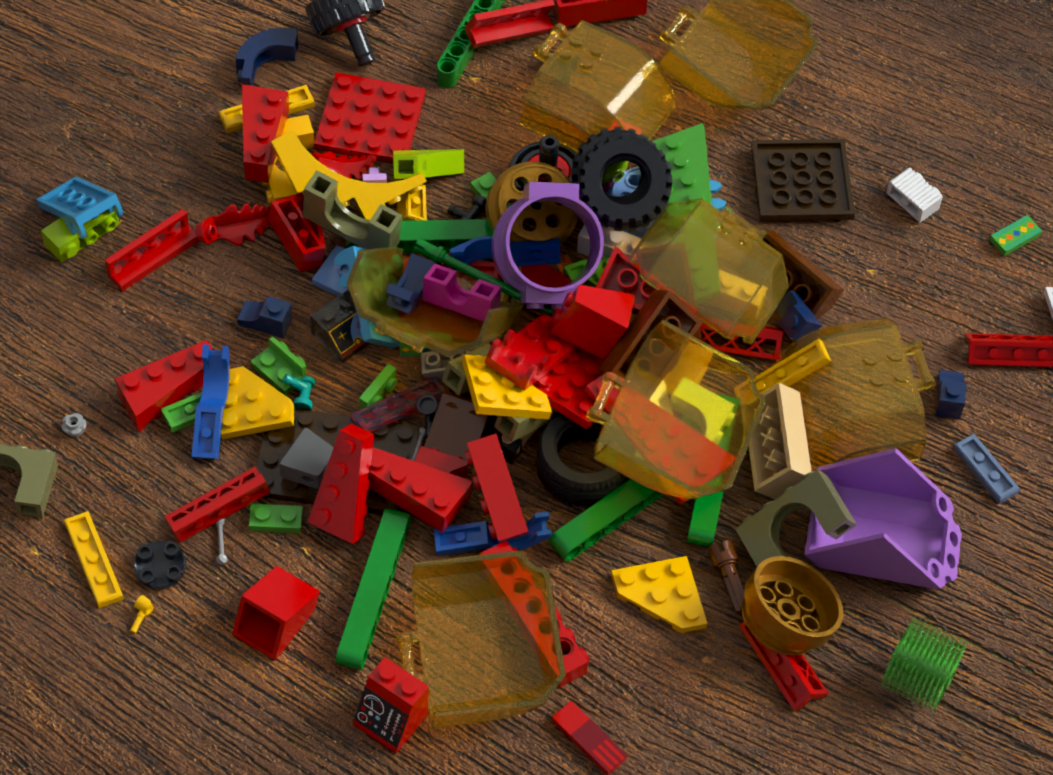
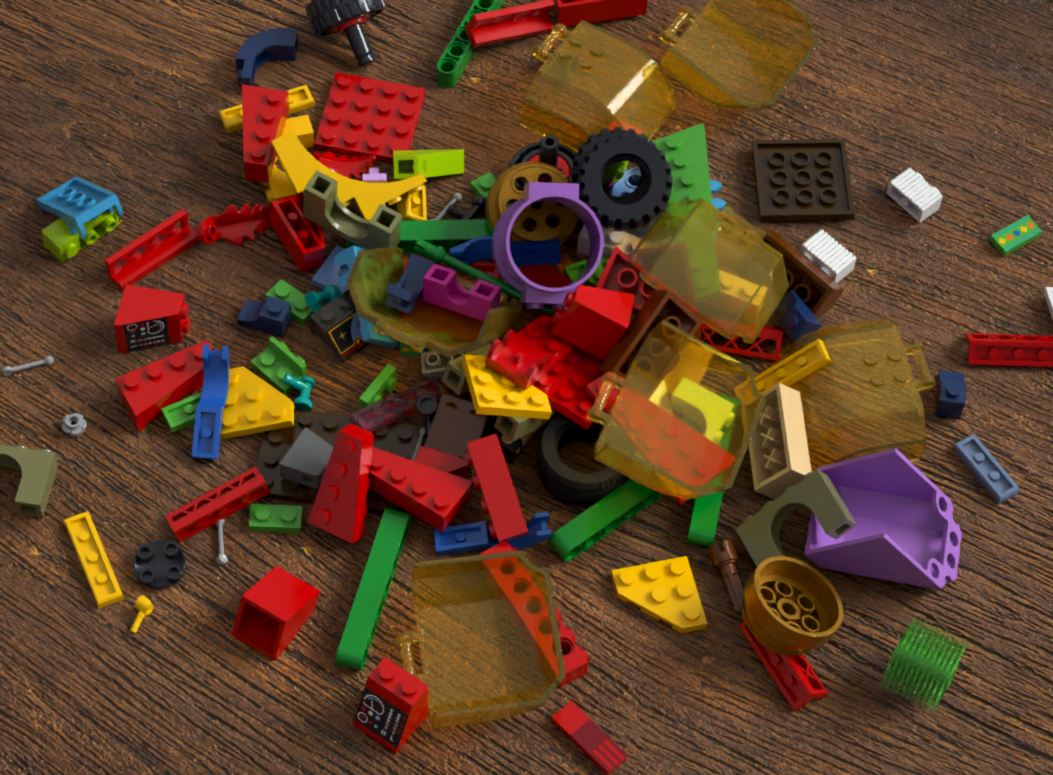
(48, 360): none -> light grey hinge
(150, 319): none -> red slope
(300, 310): none -> bright green plate
(327, 295): none -> teal piece
(456, 198): none -> light grey hinge
(828, 255): none -> white brick

